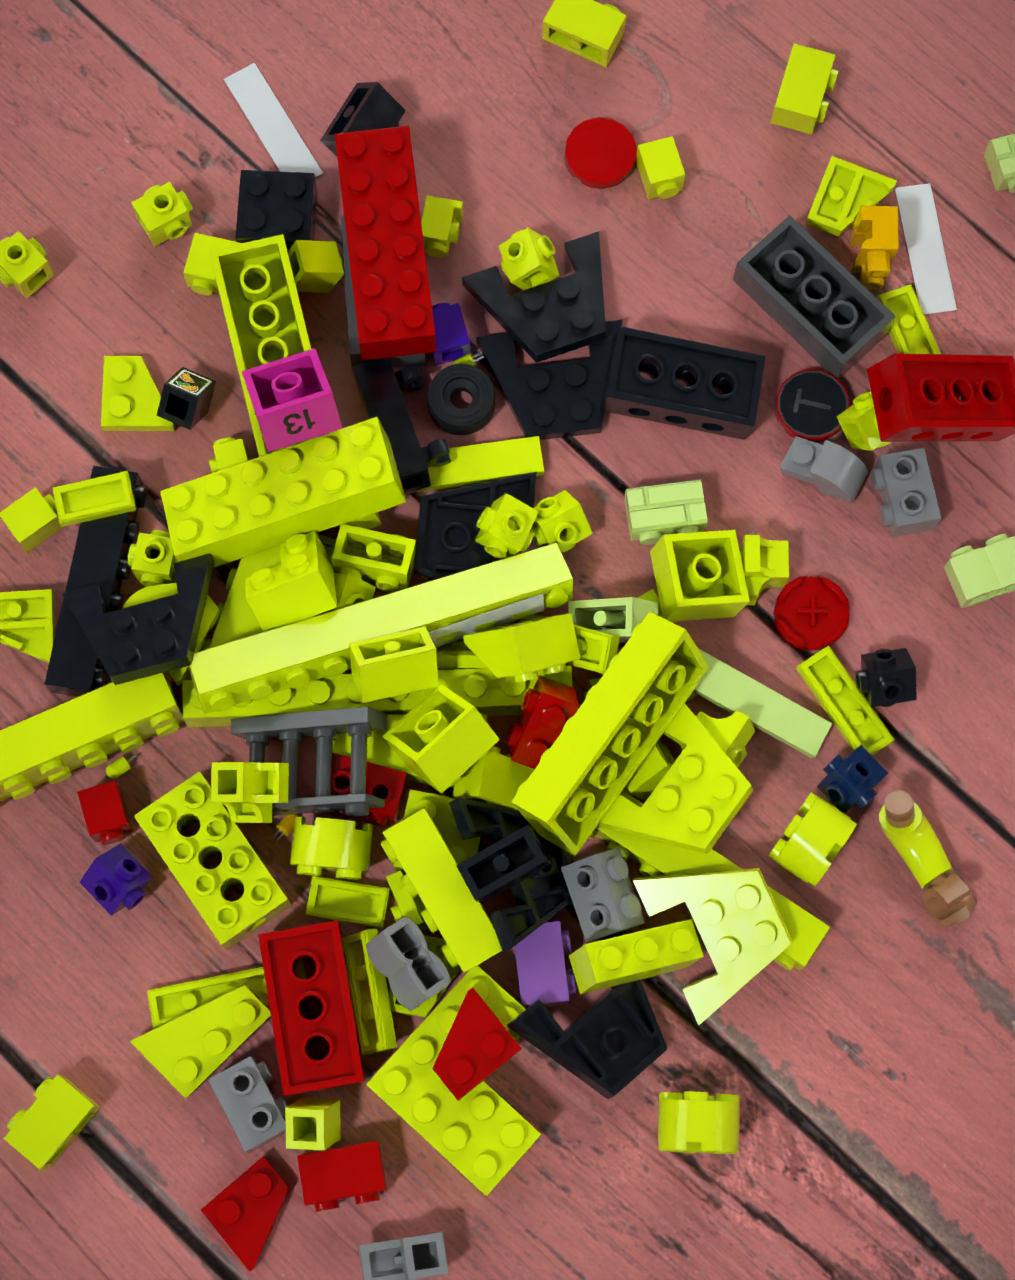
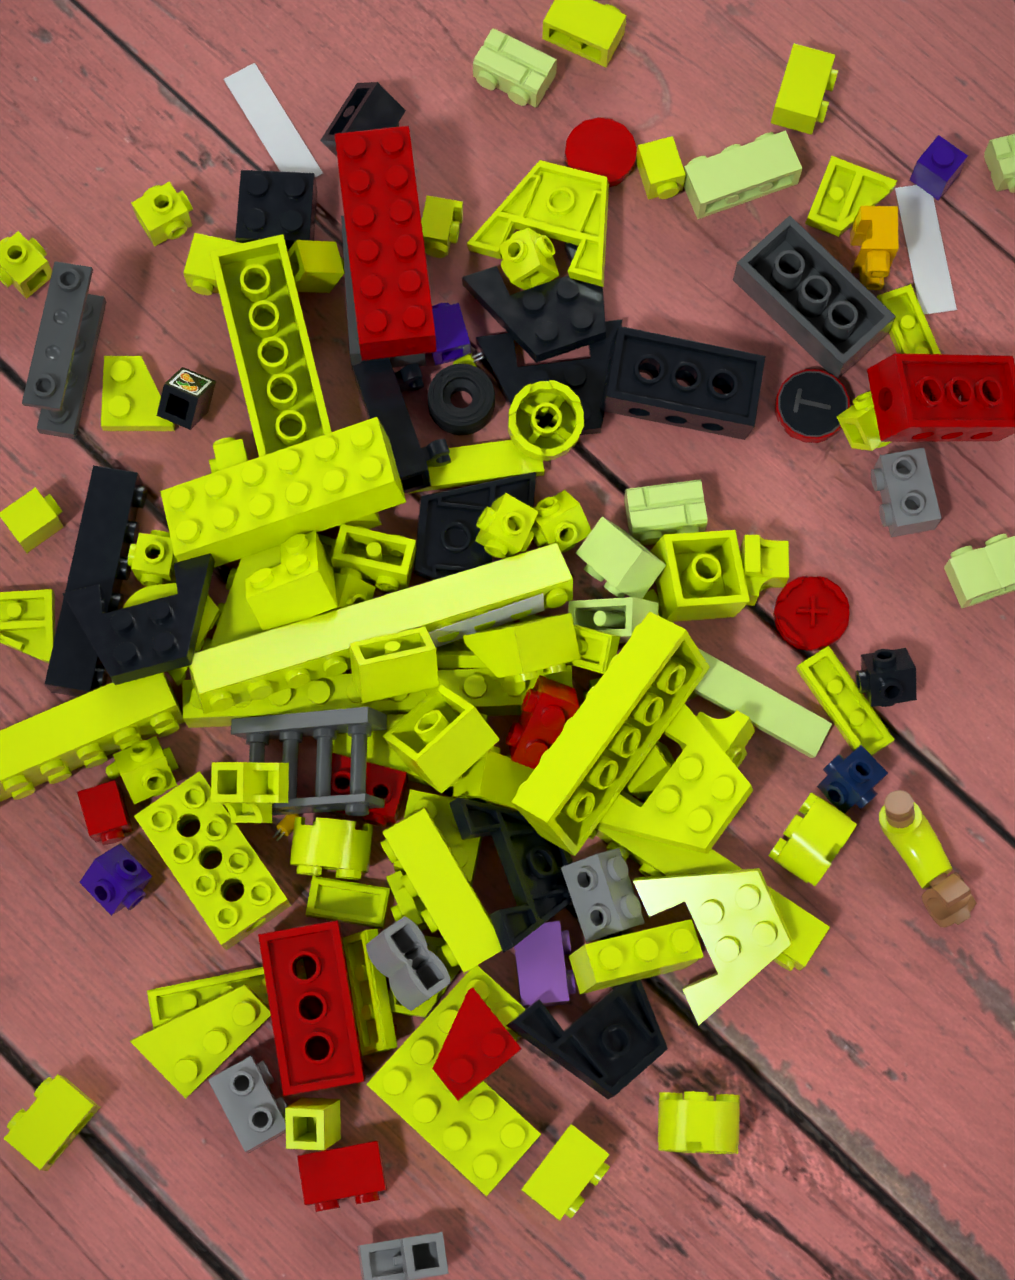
(64, 350): none -> dark grey fence
(94, 499): neon yellow tile -> none
(146, 769): none -> neon yellow brick
(248, 1210): red wing -> none
(292, 400): dark pink brick -> none
(504, 864): black brick -> none
(514, 68): none -> yellowish green brick
(539, 400): none -> neon yellow brick
(557, 204): none -> neon yellow wing
(566, 1173): none -> neon yellow brick
(620, 560): none -> yellowish green brick
(741, 173): none -> yellowish green brick
(827, 466): light grey brick -> none
(938, 167): none -> dark purple brick

